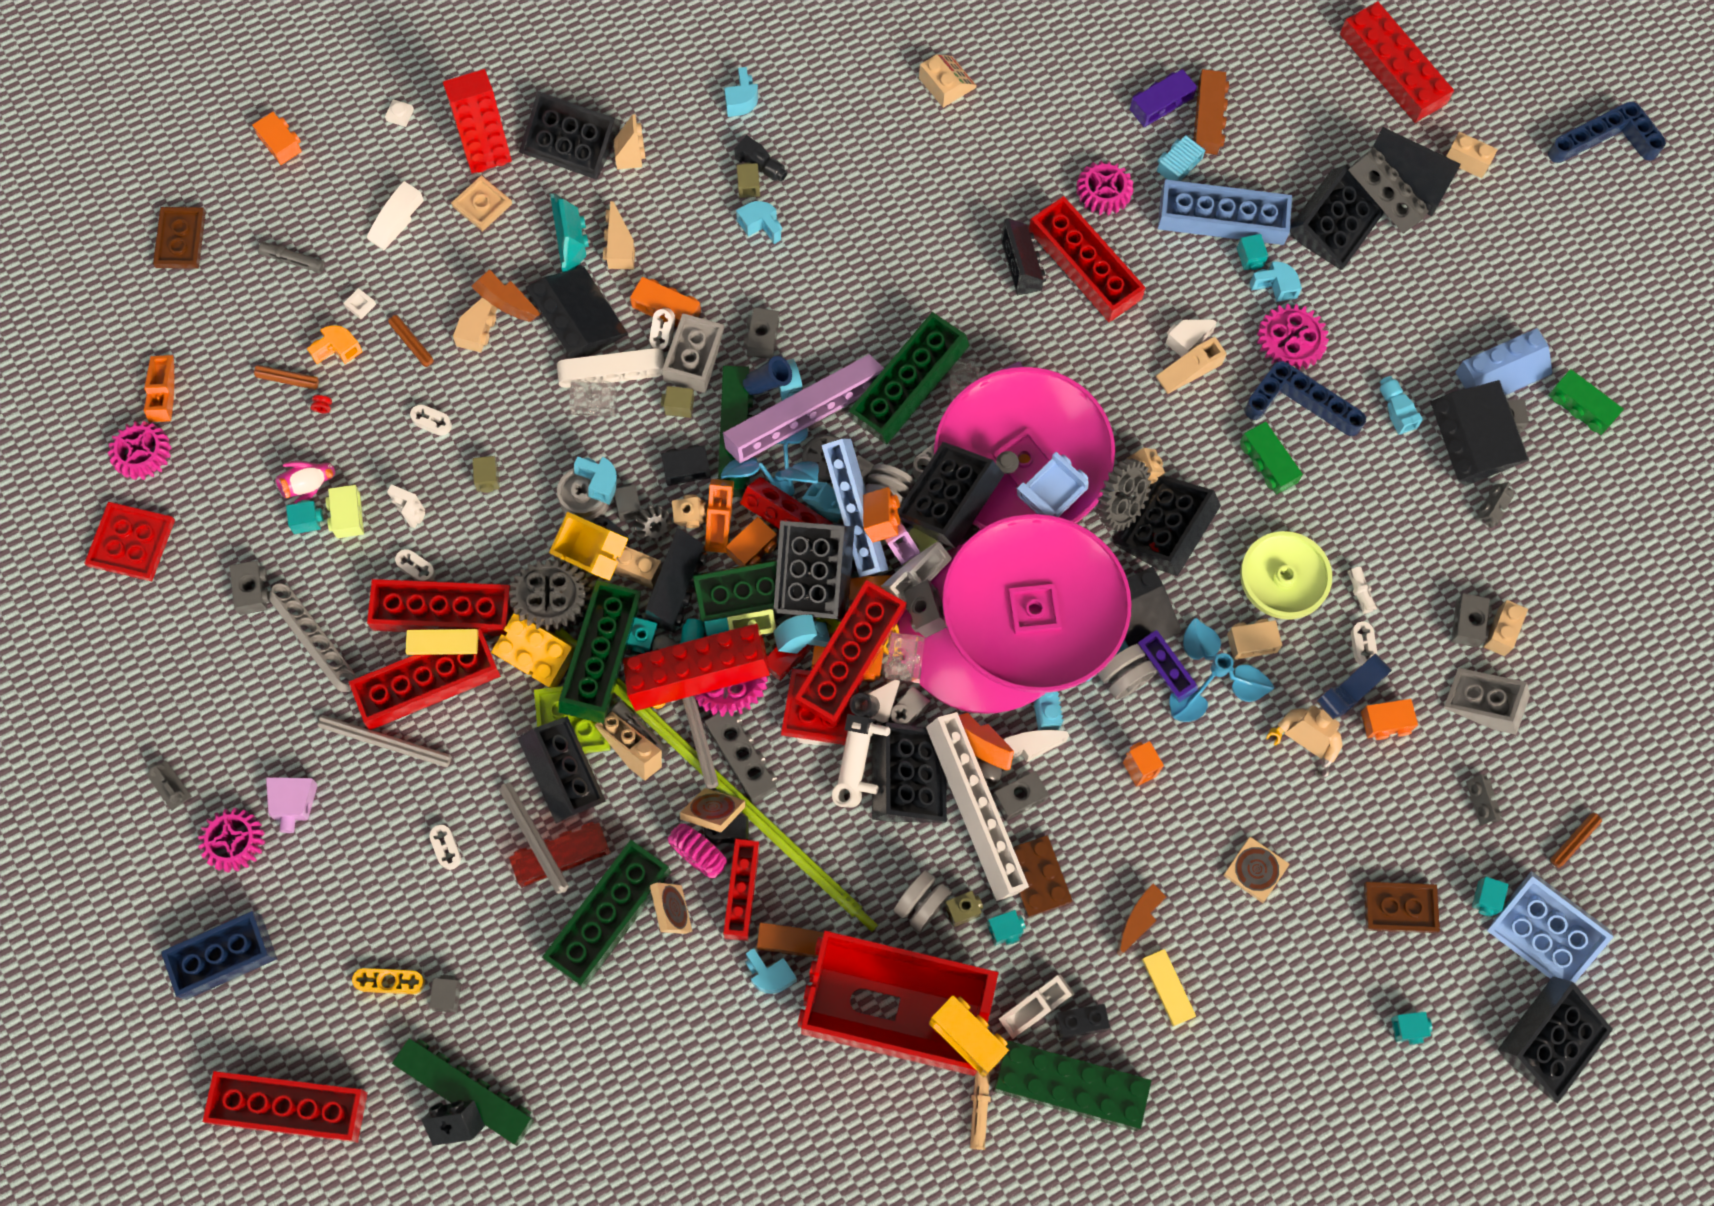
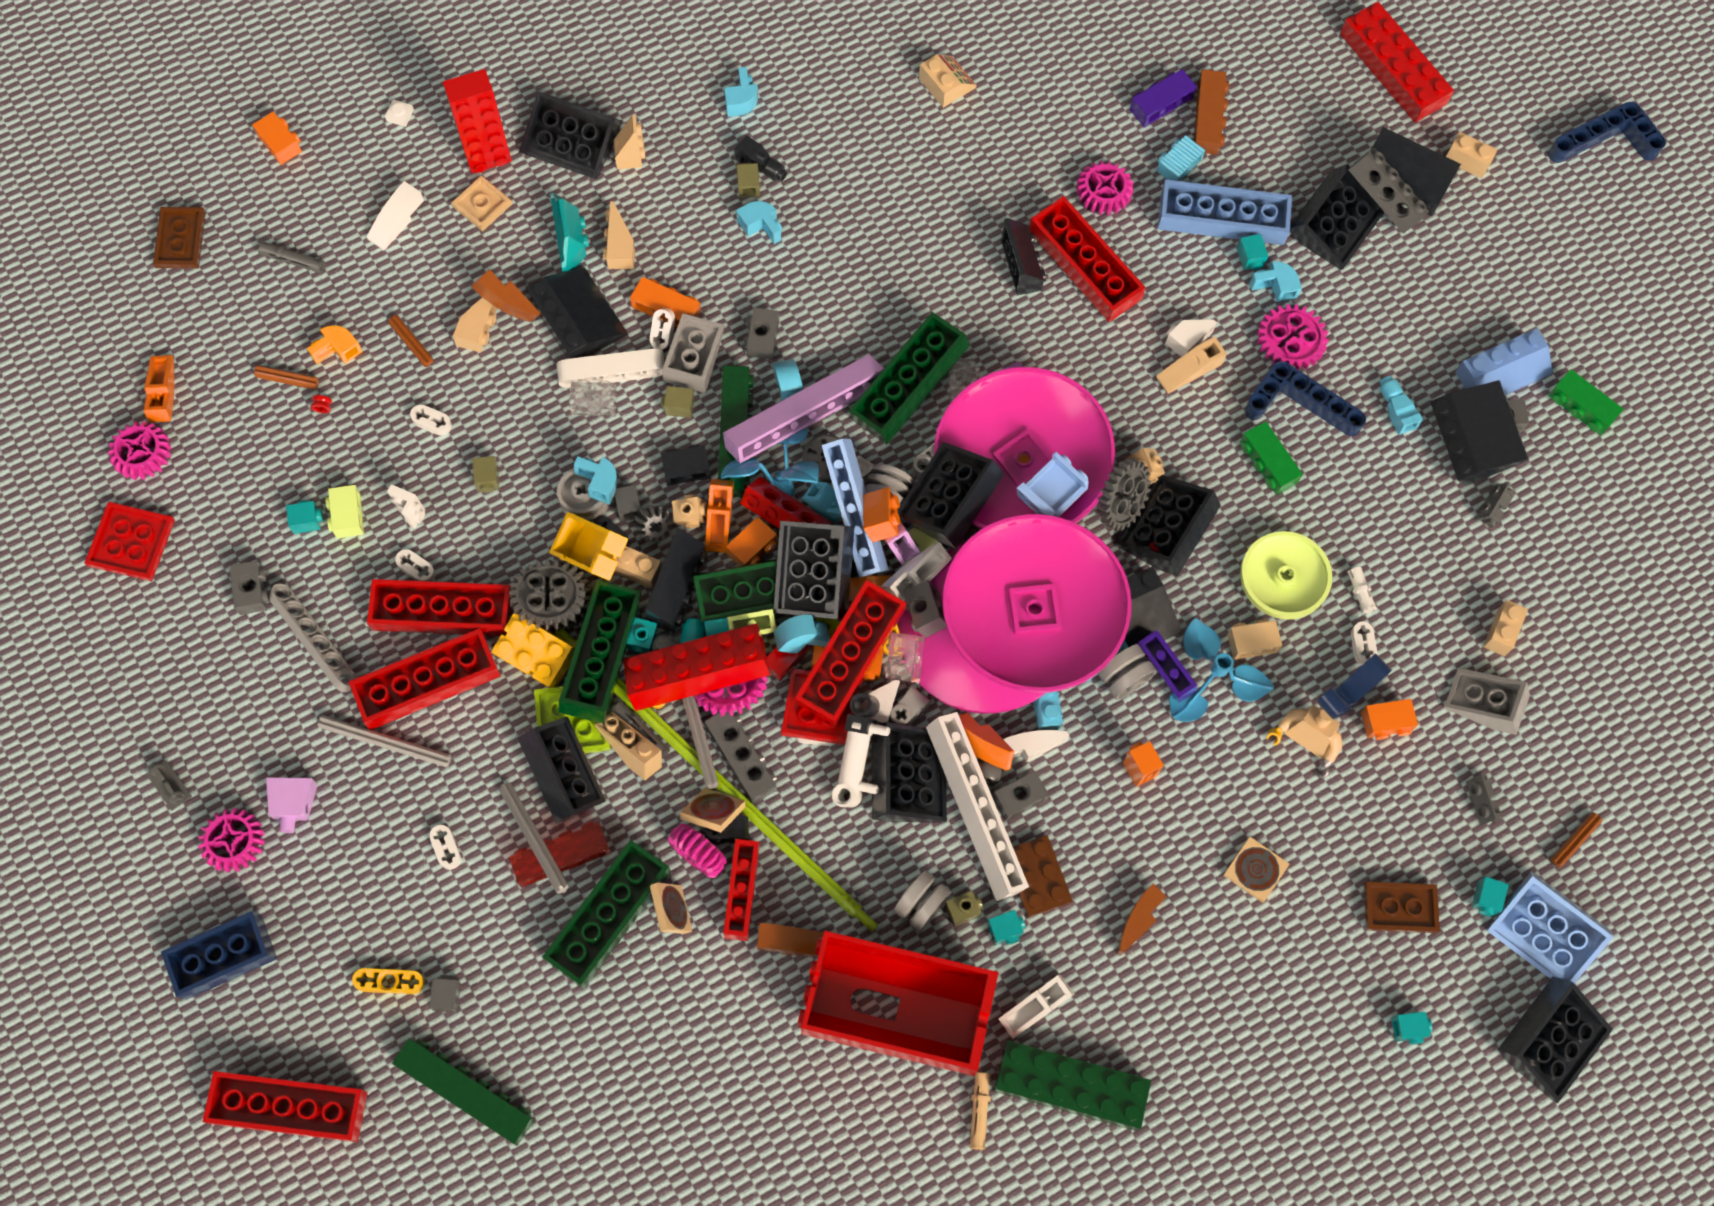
(303, 479): animal -> none
(359, 303): white plate -> none
(442, 642): light yellow tile -> none
(453, 1122): black brick -> none
(768, 376): dark blue plant -> none
(770, 979): medium azure brick -> none
(969, 1035): yellow piece -> none
(1007, 462): dark grey plate -> none
(1081, 1021): black brick -> none
(1168, 987): light yellow tile -> none
(1463, 630): dark grey brick -> none

